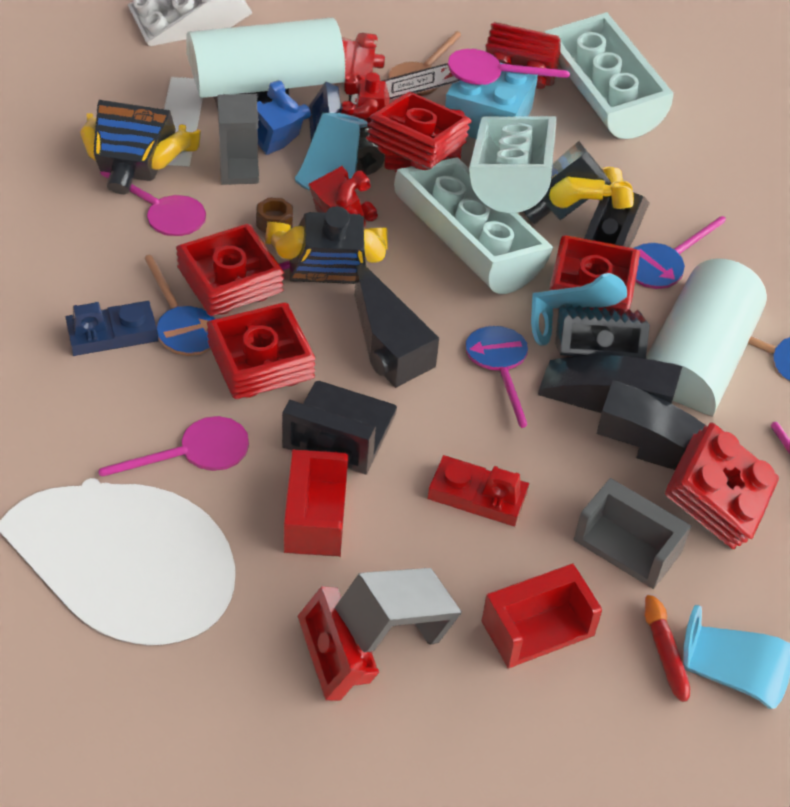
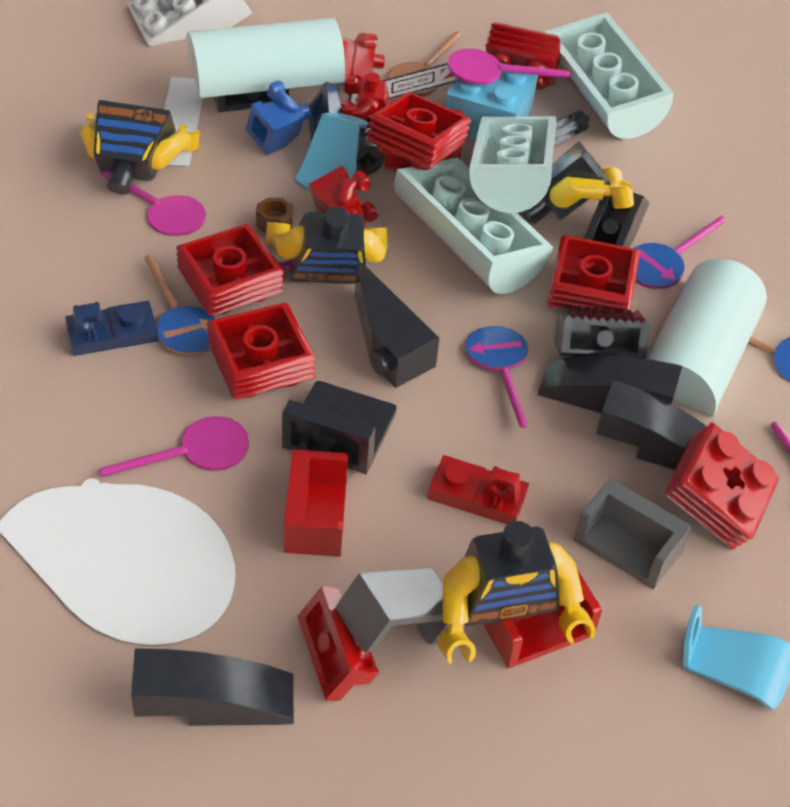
(210, 688): none -> black slope
(238, 138): dark grey panel -> none
(507, 579): none -> torso
(570, 126): none -> black axle
(602, 292): medium azure piece -> none
(667, 649): red piece -> none

